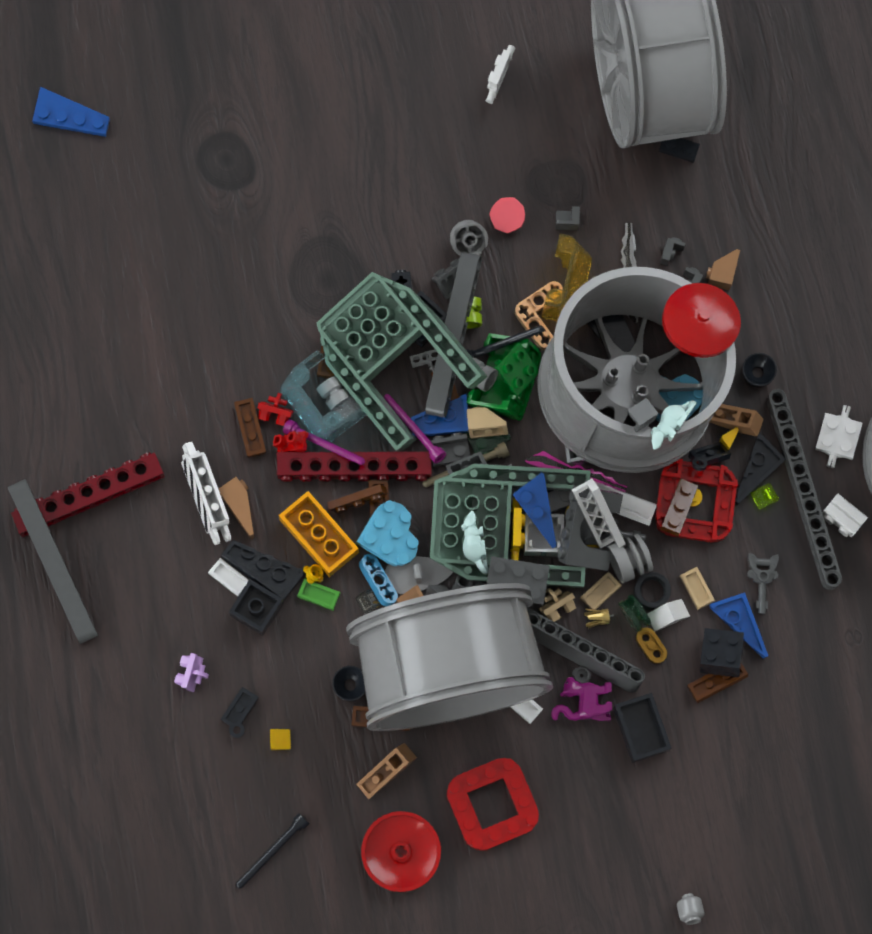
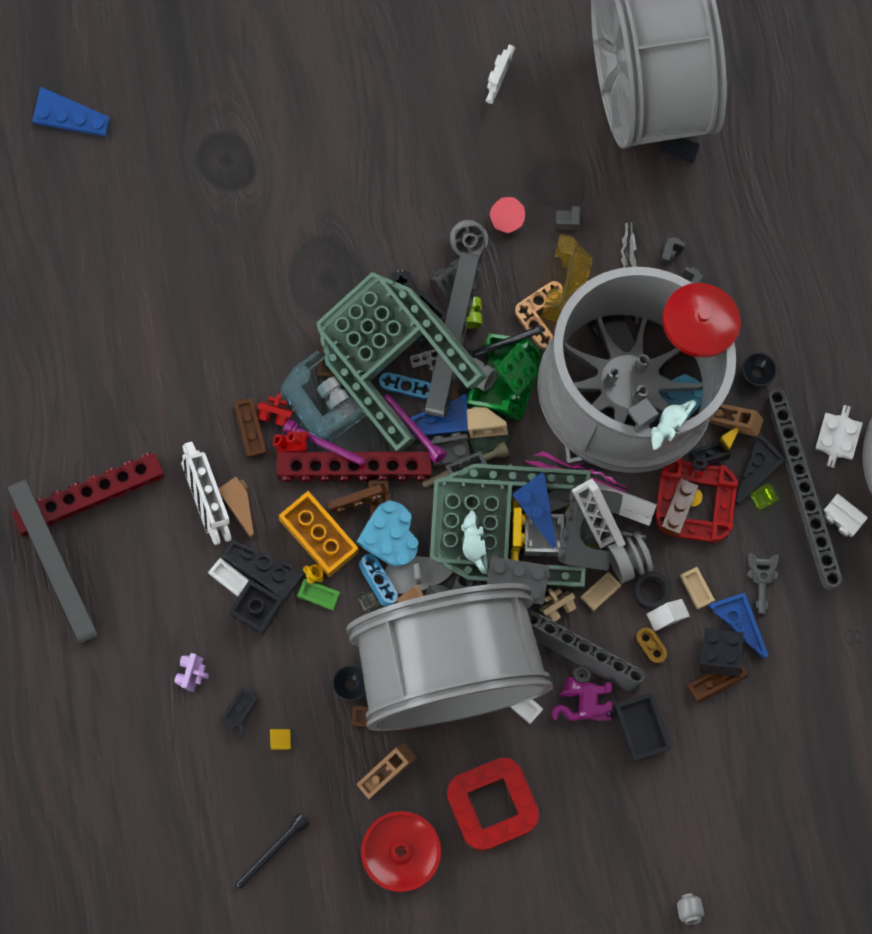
(391, 387): none -> dark azure beam
(600, 617): pearl gold piece -> none
(634, 612): clear green head -> none
(723, 271): medium nougat slope -> none

